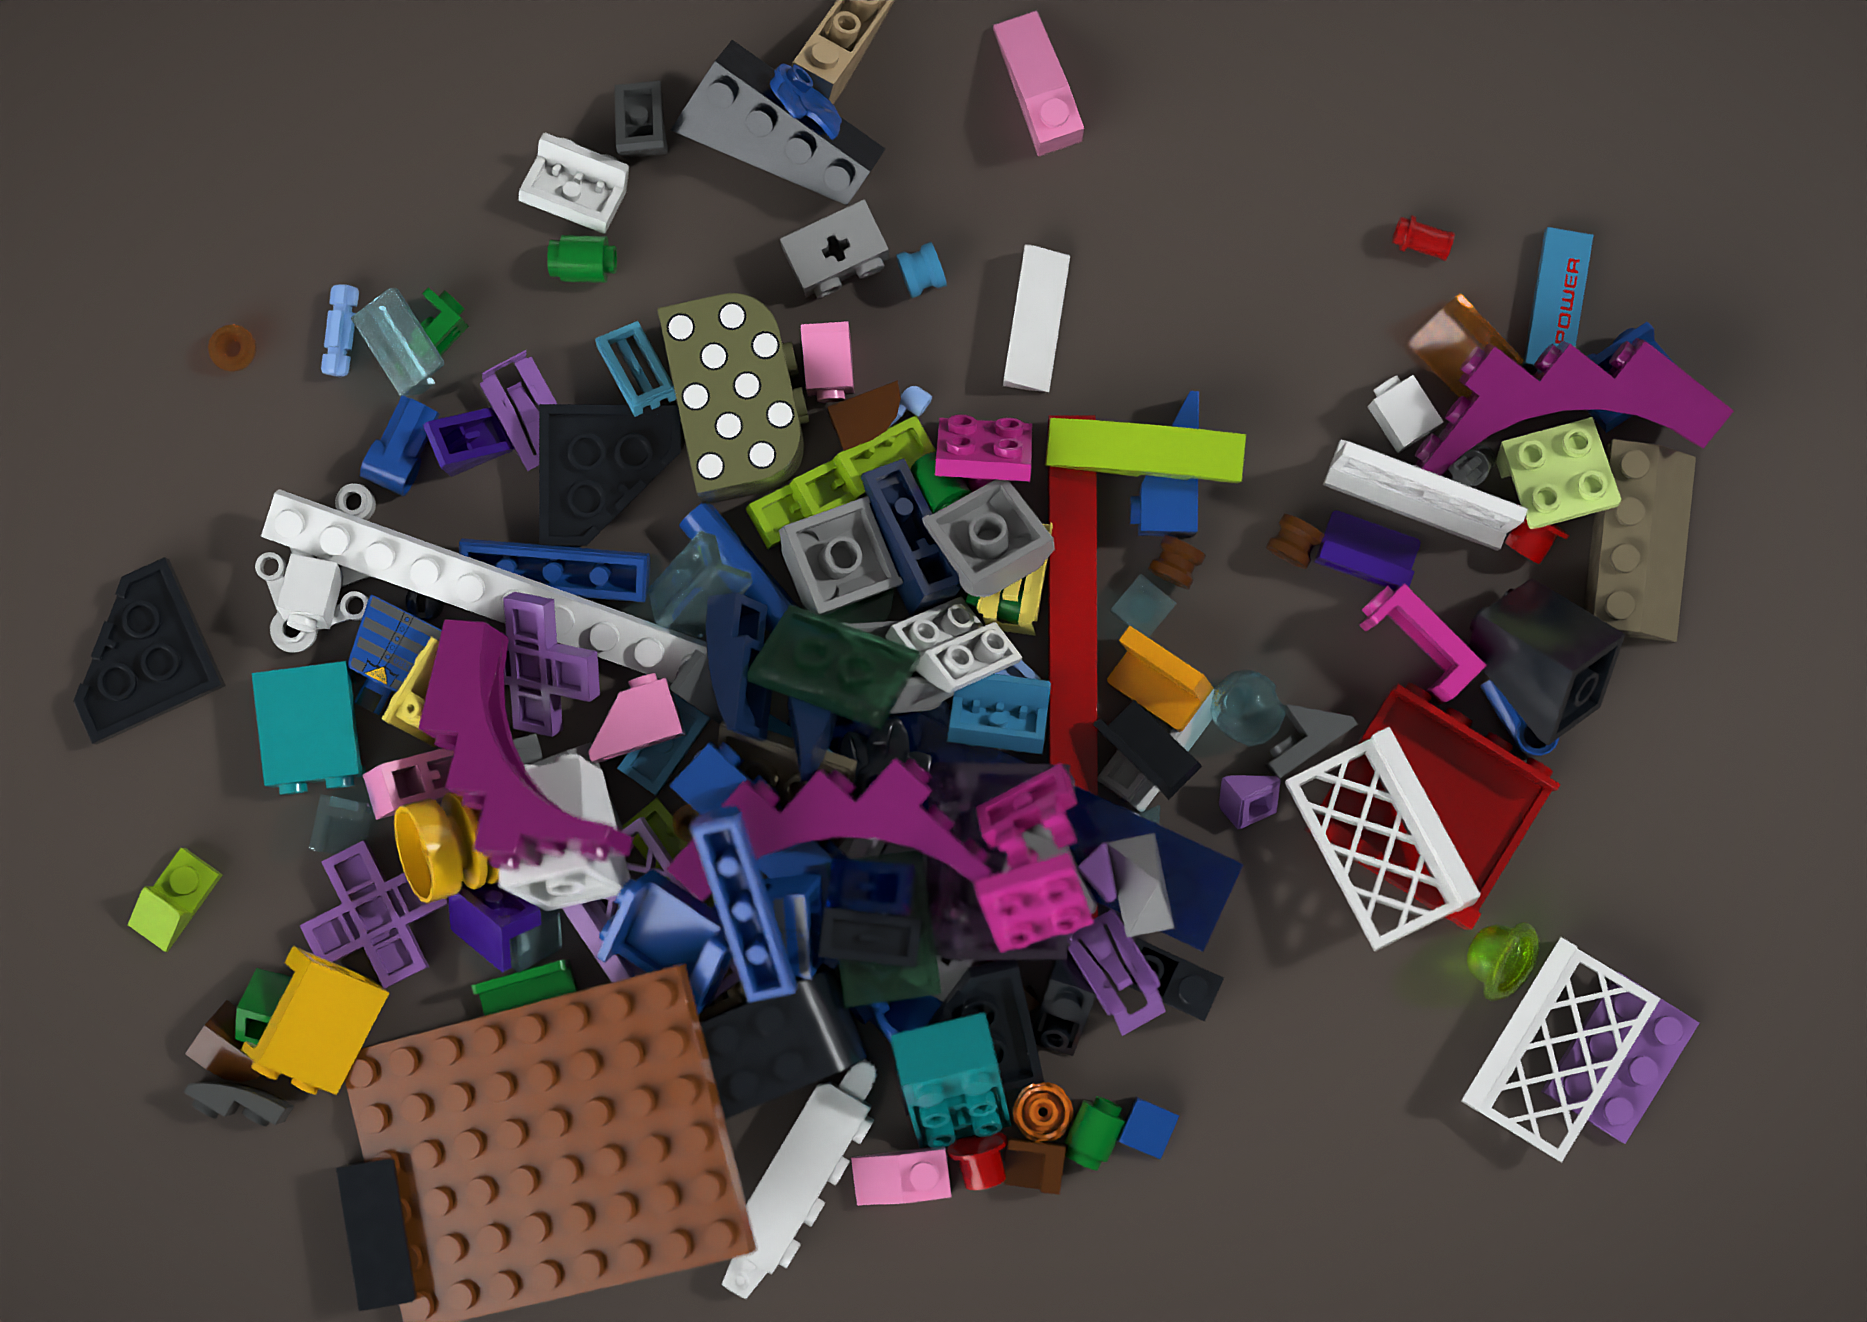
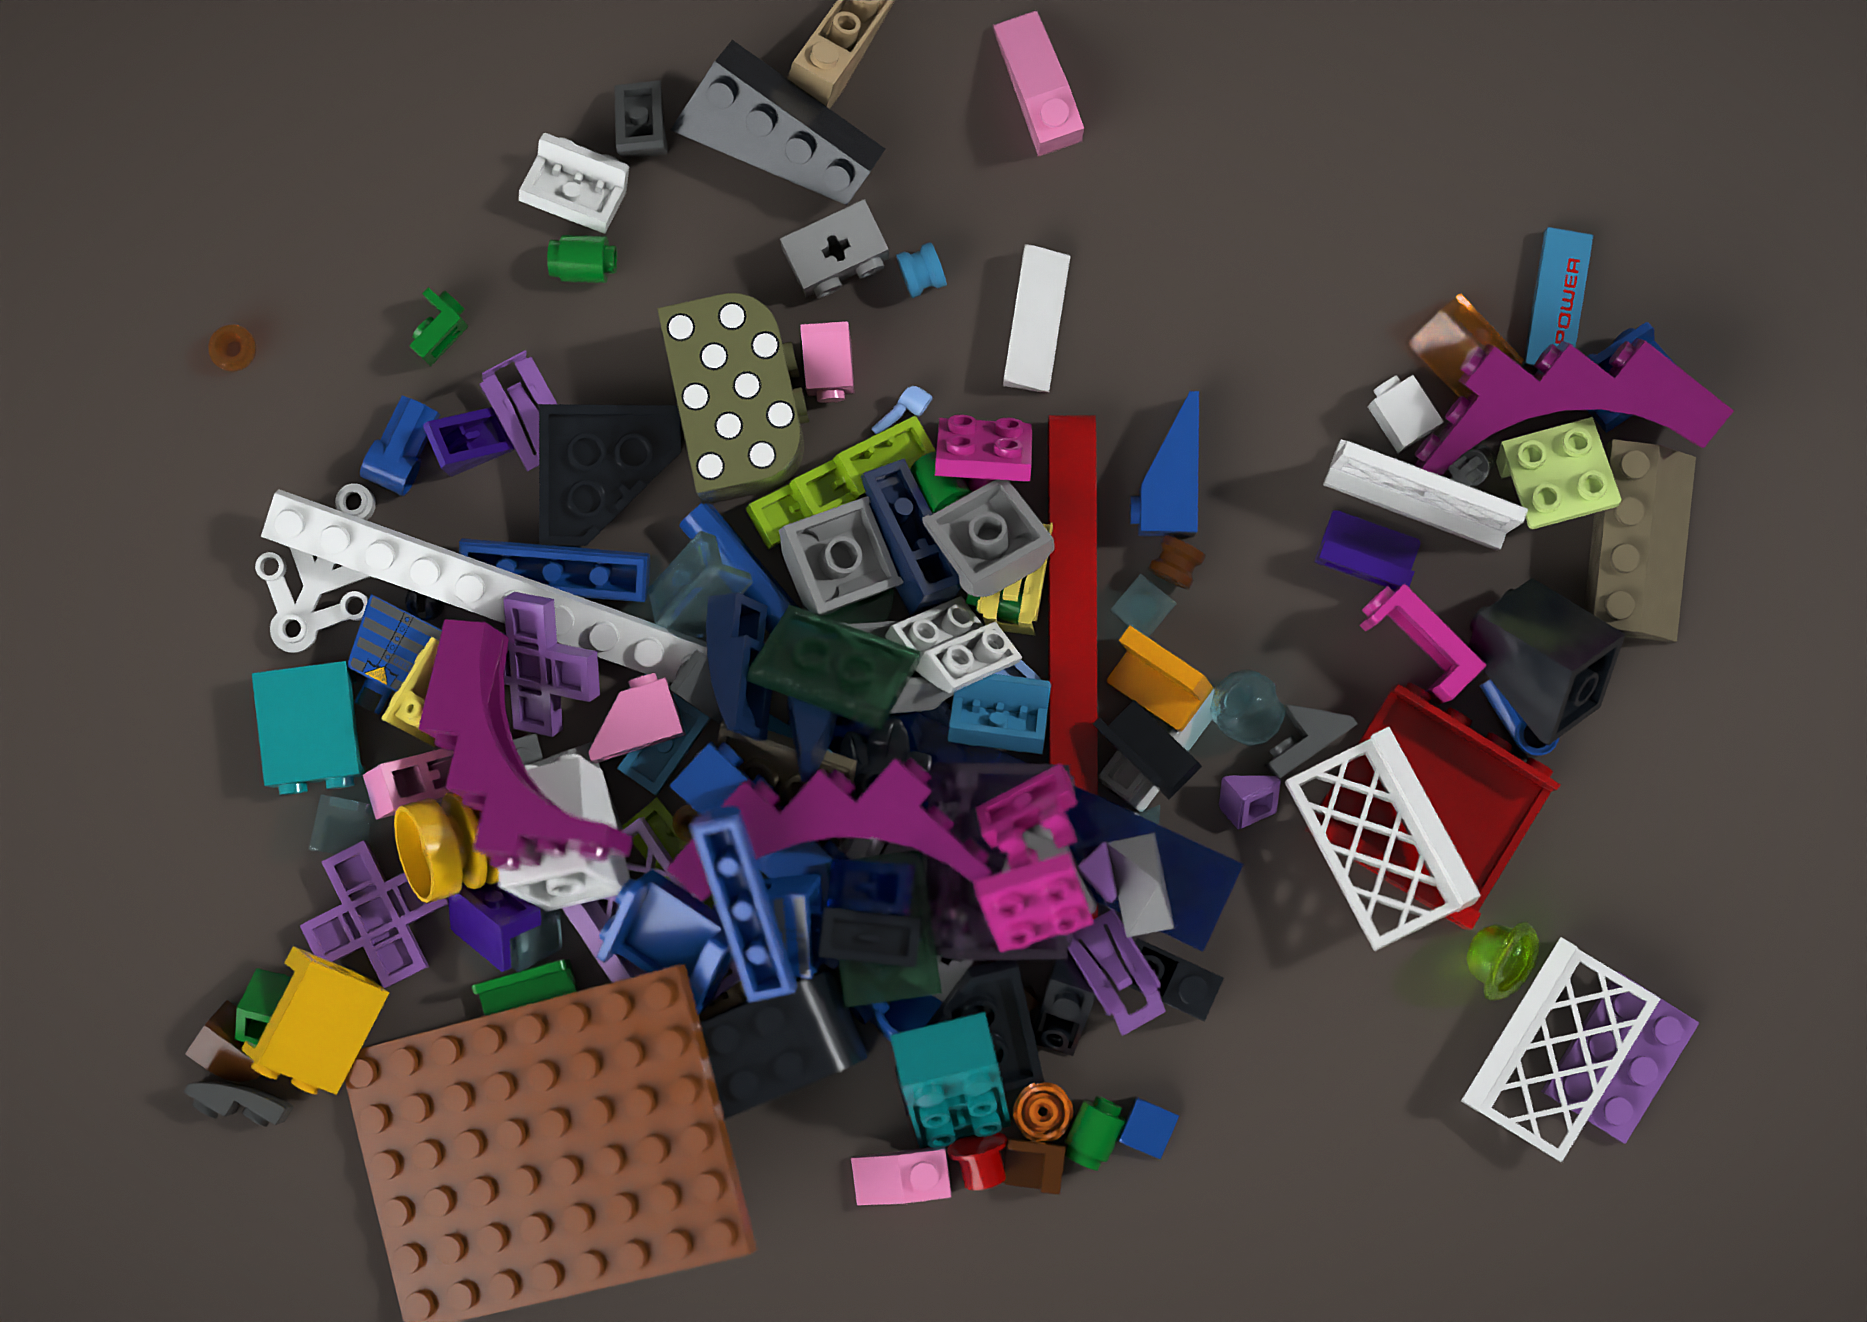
(145, 656): black plate -> none
(174, 899): lime slope -> none
(309, 593): white brick -> none
(339, 330): light blue axle -> none
(376, 1234): black panel -> none
(399, 342): clear light blue panel -> none
(650, 396): medium azure tile -> none
(795, 91): blue plate -> none
(799, 1173): white hinge -> none
(865, 415): reddish brown brick -> none
(1145, 450): lime slope -> none
(1295, 541): reddish brown wheel -> none
(1422, 238): red pin -> none
(1534, 542): red piece -> none

